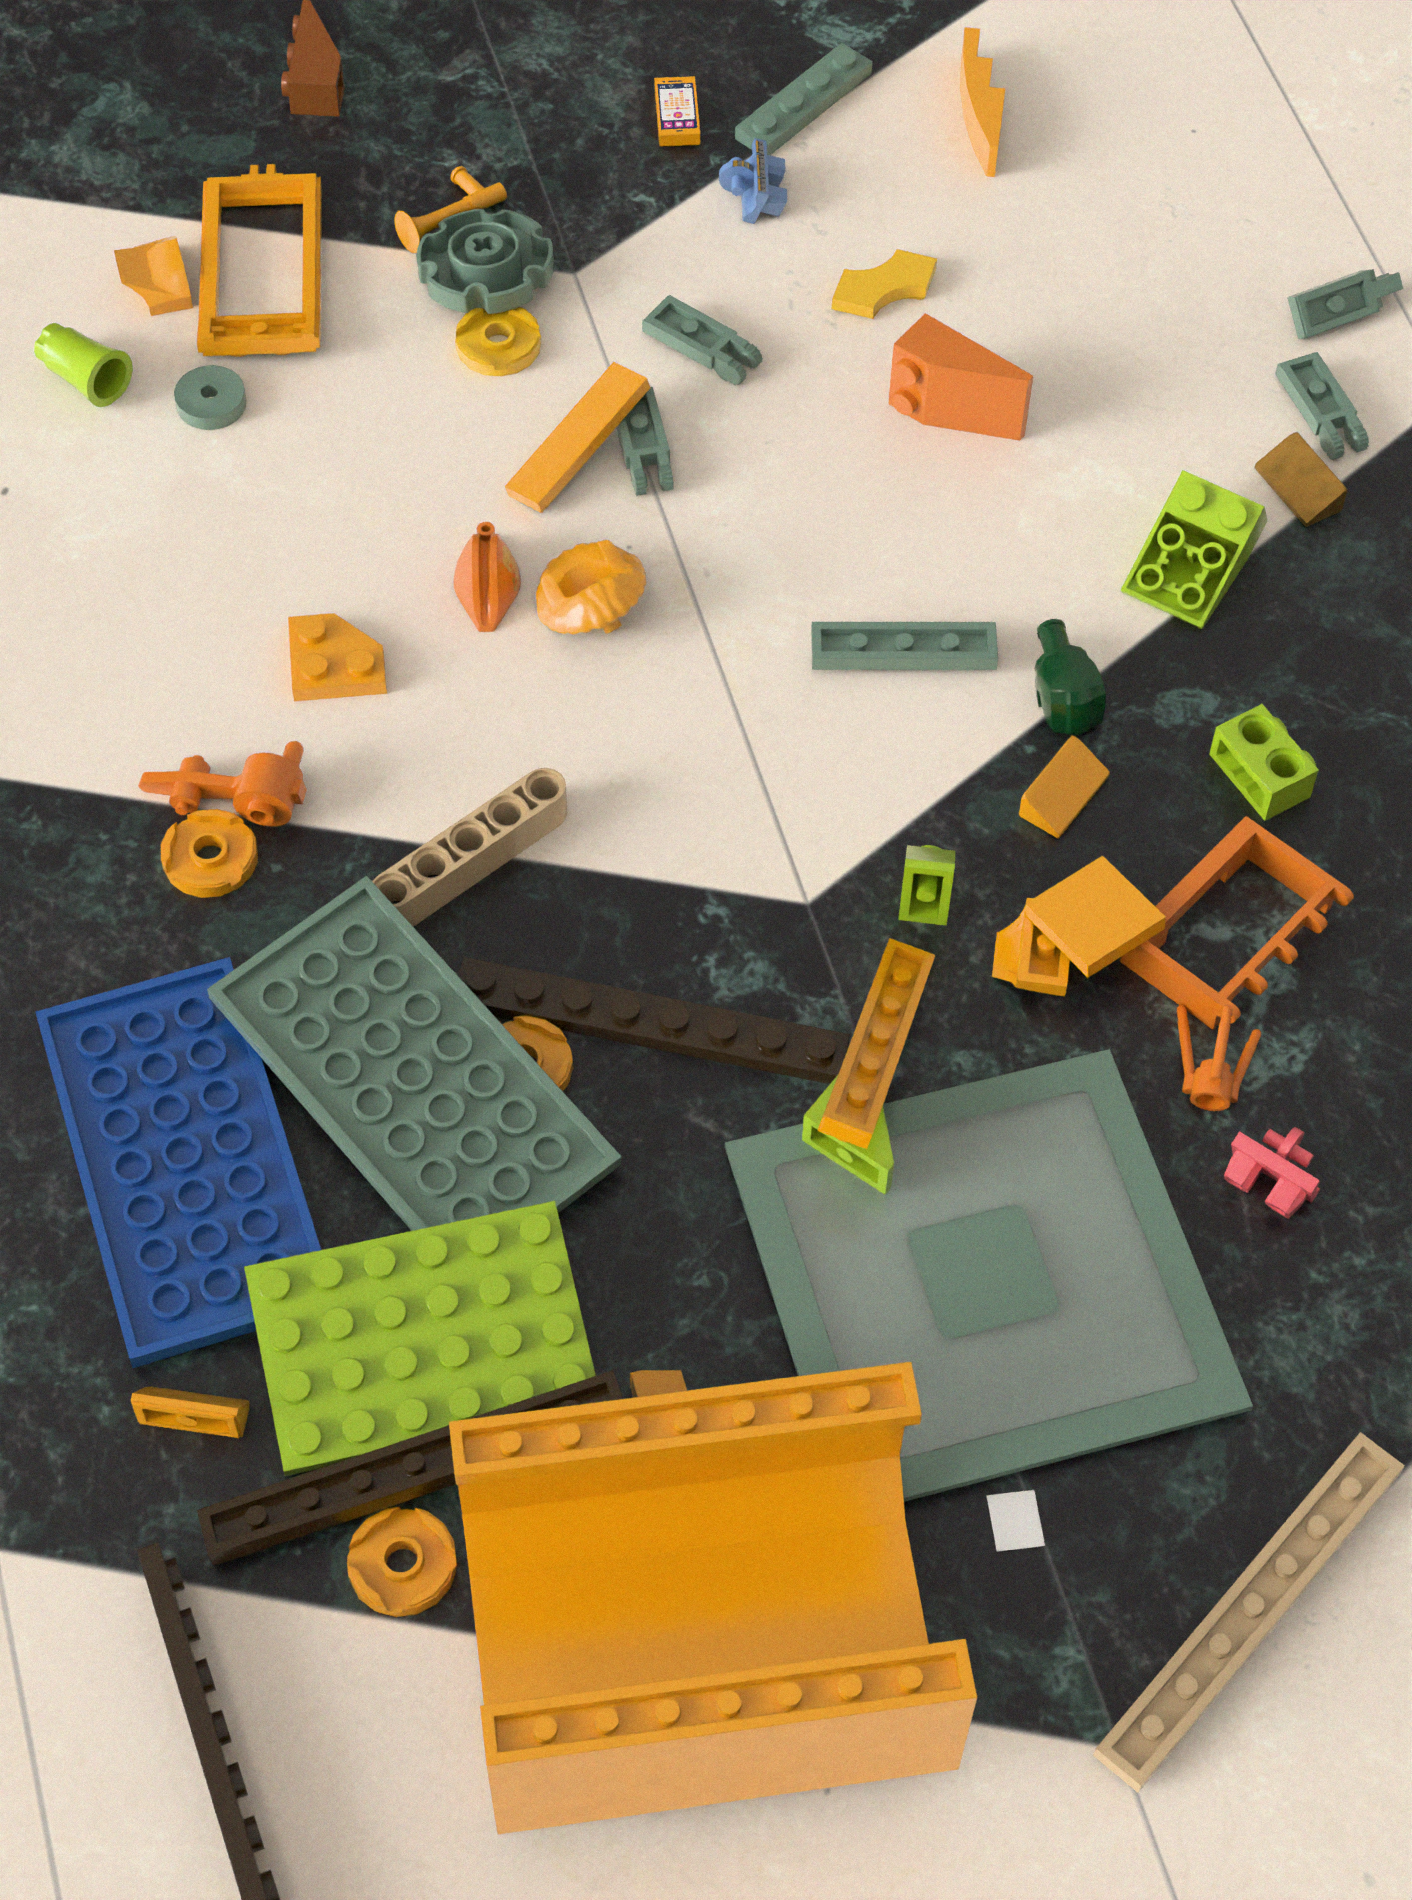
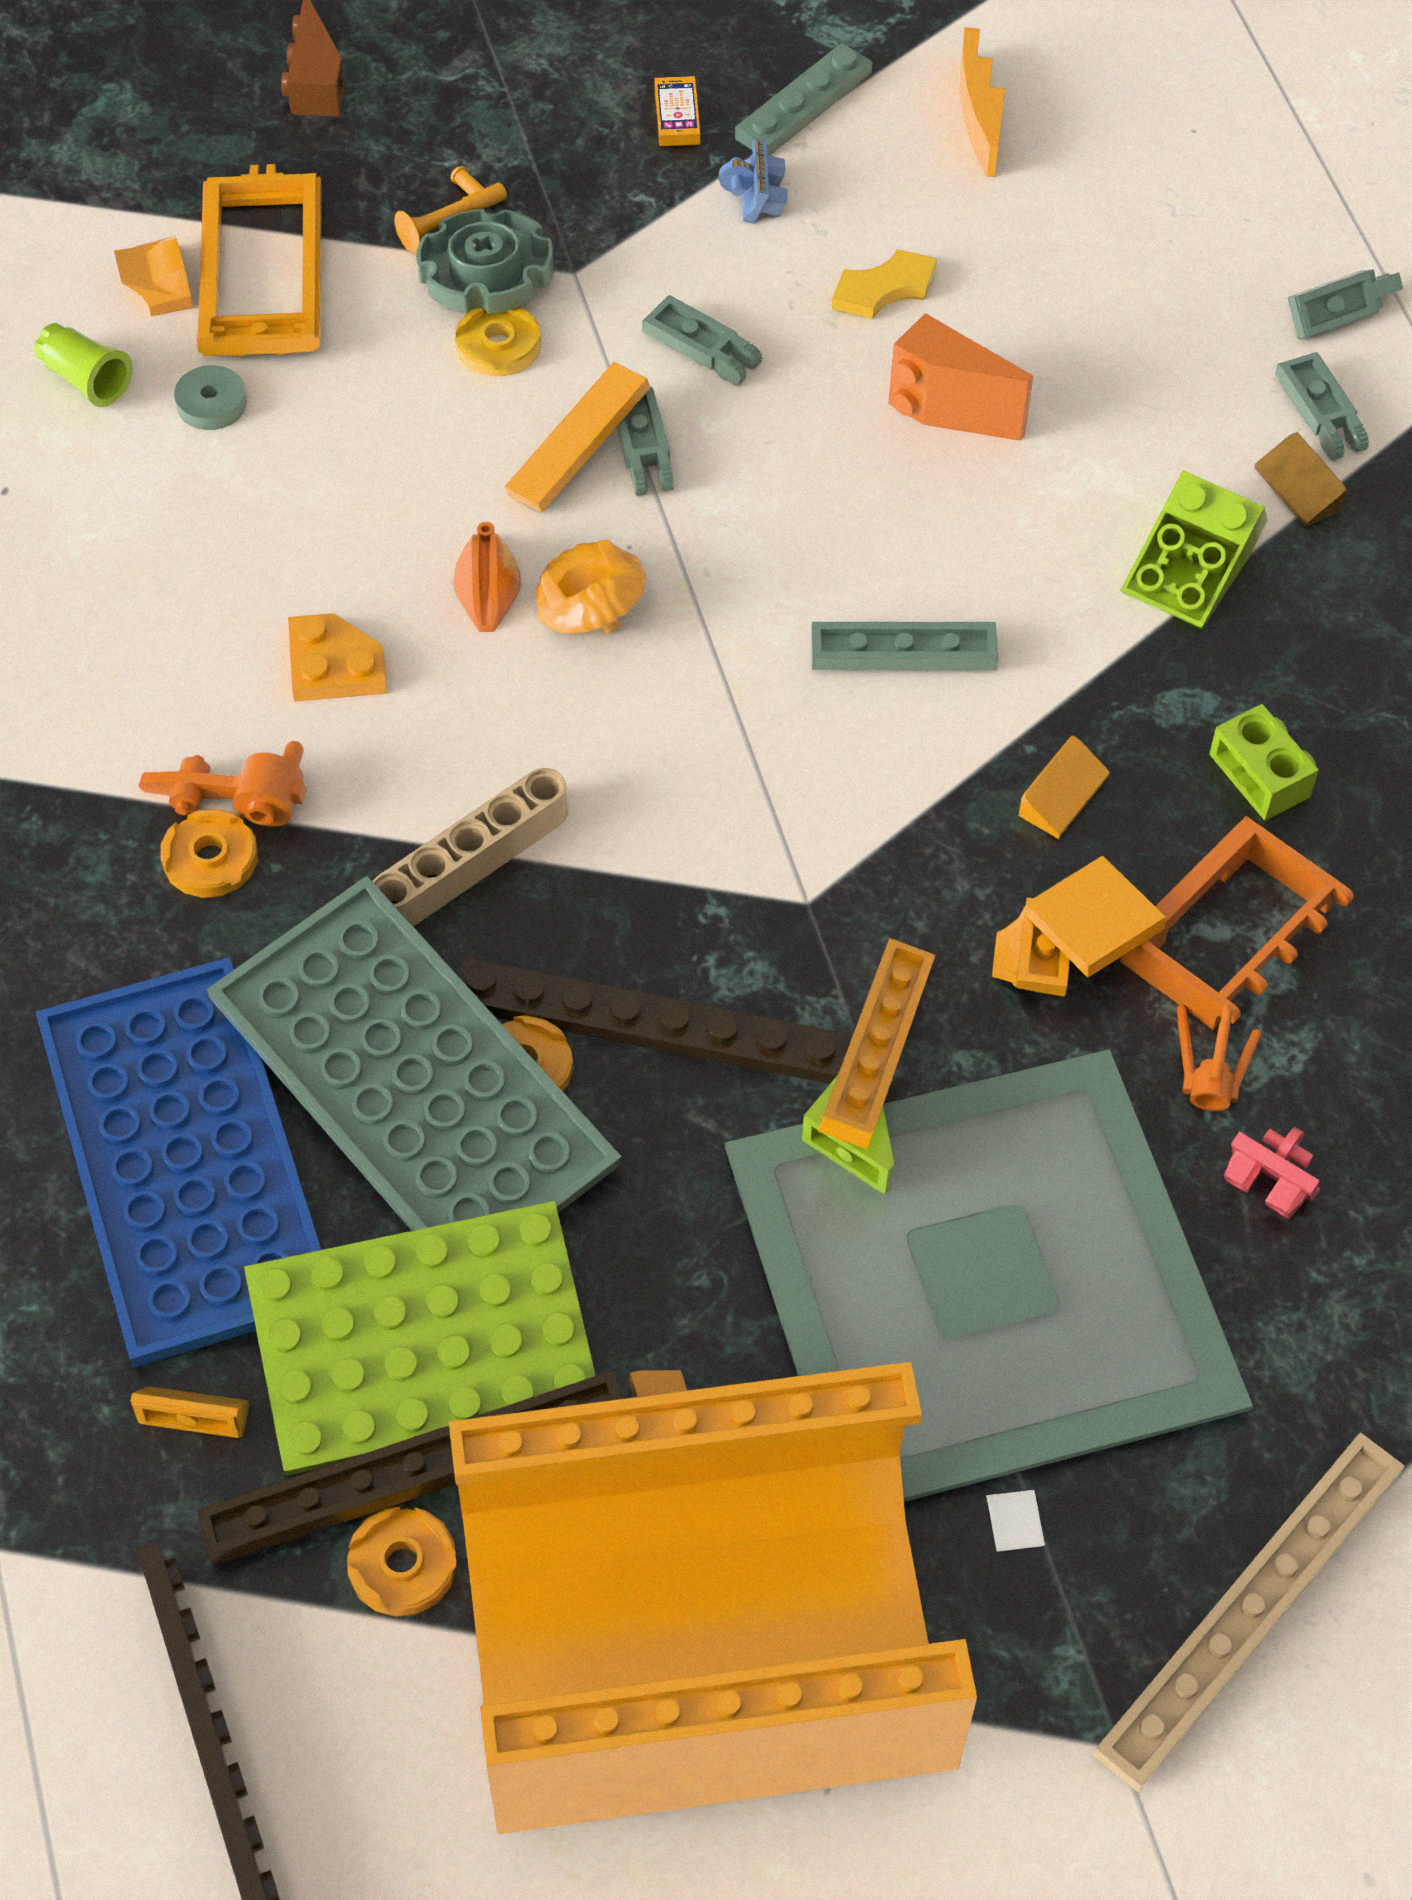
(927, 884): lime slope -> none
(1067, 682): dark green piece -> none

